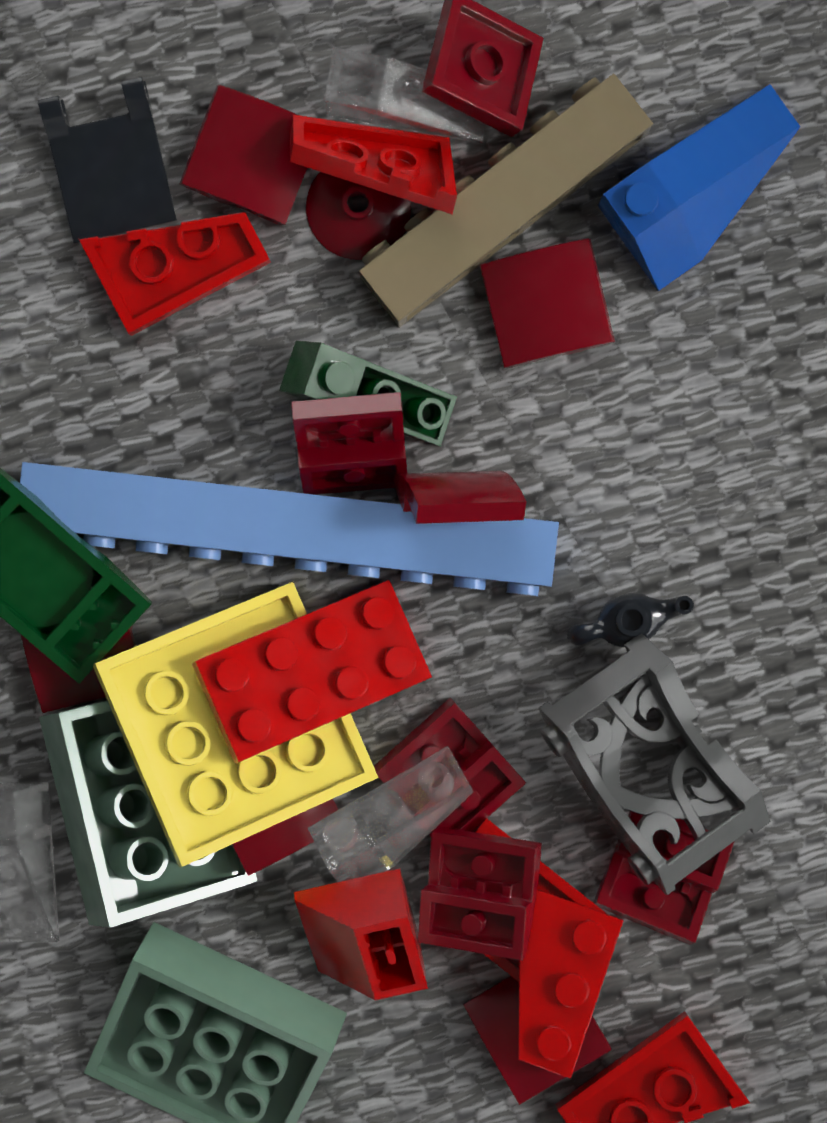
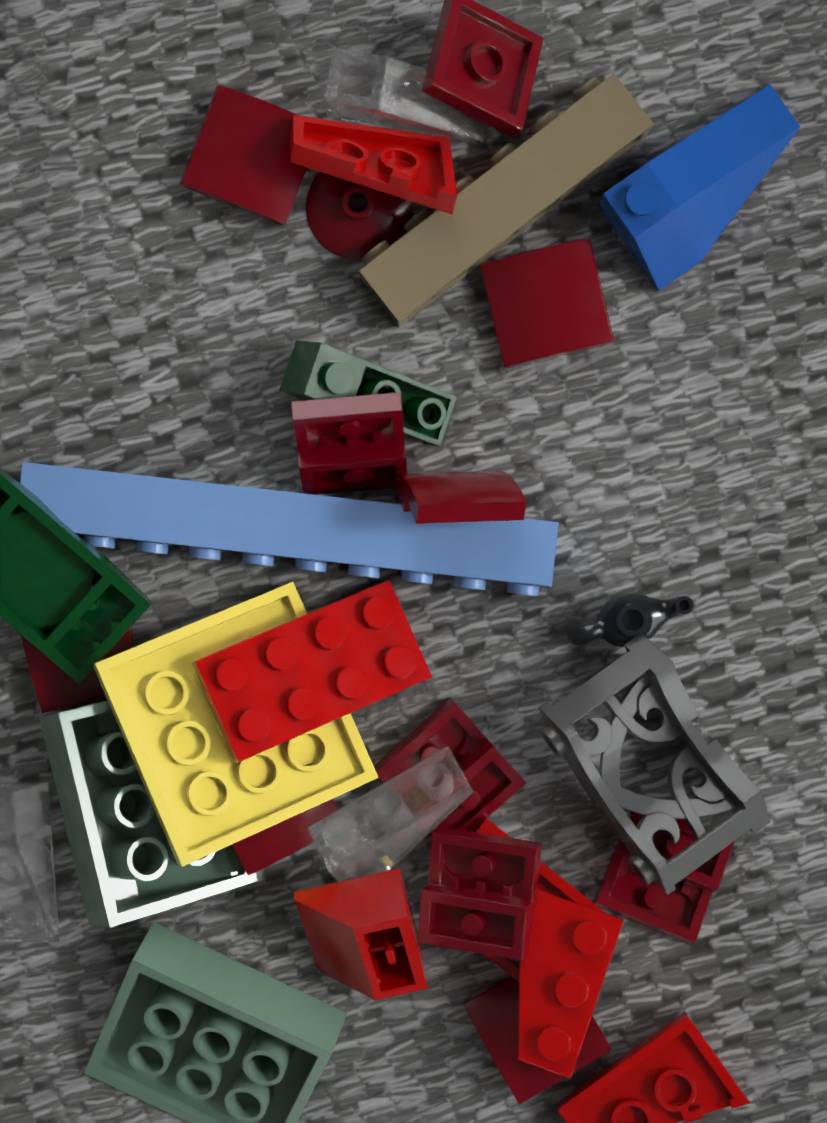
(110, 167): black flag -> none
(173, 266): red wing -> none

